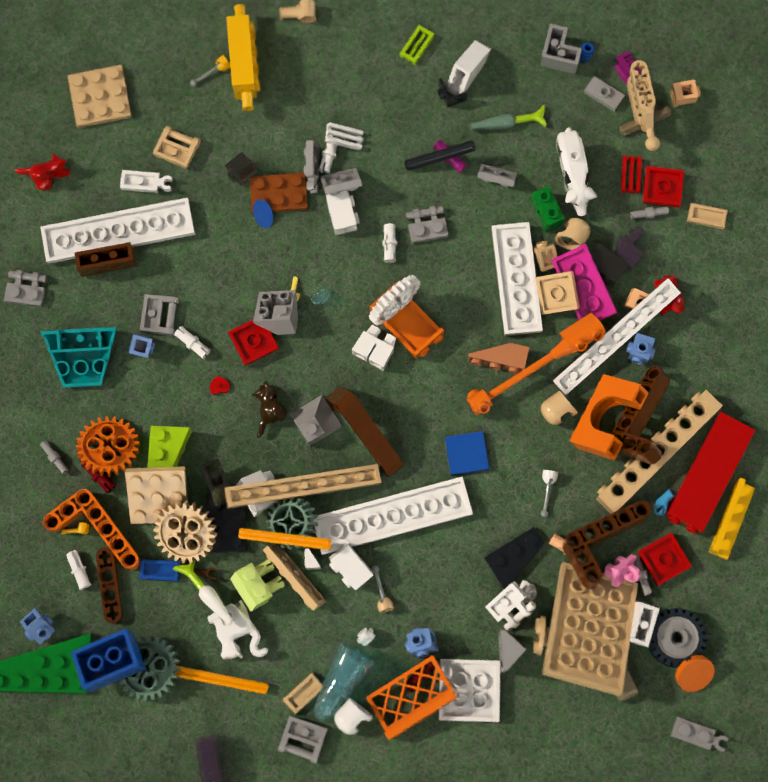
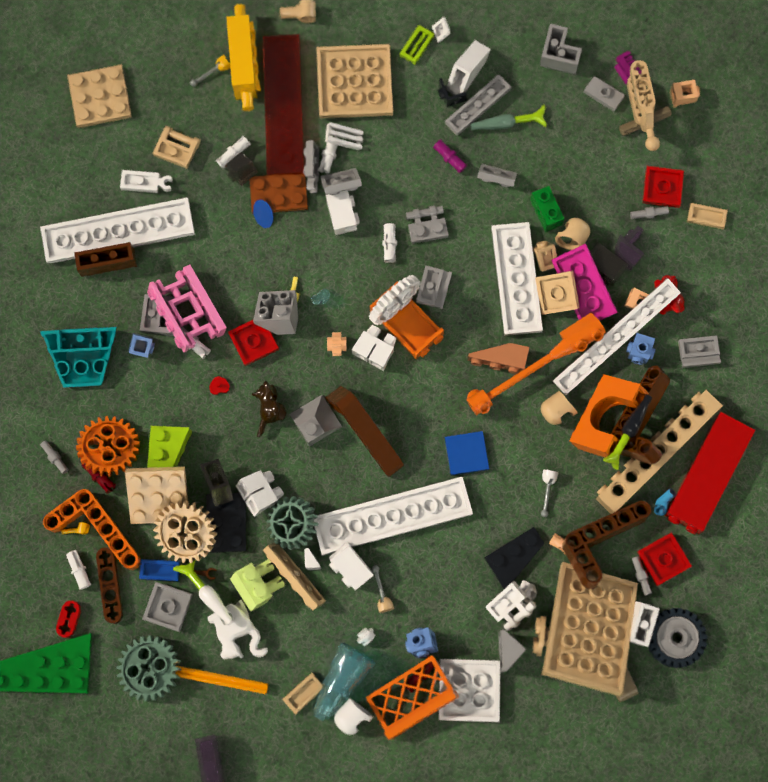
(25, 294): light grey plate -> none
(37, 626): medium blue brick -> none
(43, 173): red animal -> none
(73, 620): none -> red beam
(108, 660): blue brick -> none
(167, 606): none -> light grey plate
(200, 302): none -> bright pink fence
(233, 151): none -> white pin
(282, 538): light orange axle -> none
(283, 104): none -> clear red plate
(302, 486): tan plate -> none
(306, 733): light grey plate -> none
(336, 344): none -> light nougat gear
(354, 81): none -> tan plate
(434, 287): none -> light grey plate
(440, 155): black axle -> none
(441, 29): none -> white slope
(477, 105): none -> light grey plate
(574, 170): white animal -> none
(586, 52): blue pin -> none
(622, 570): bright pink hips -> none
(629, 431): none -> black piece
(631, 159): red tile -> none
(695, 673): orange tile -> none
(696, 734): light grey plate -> none
(699, 351): none -> light grey plate
(731, 519): yellow fence -> none

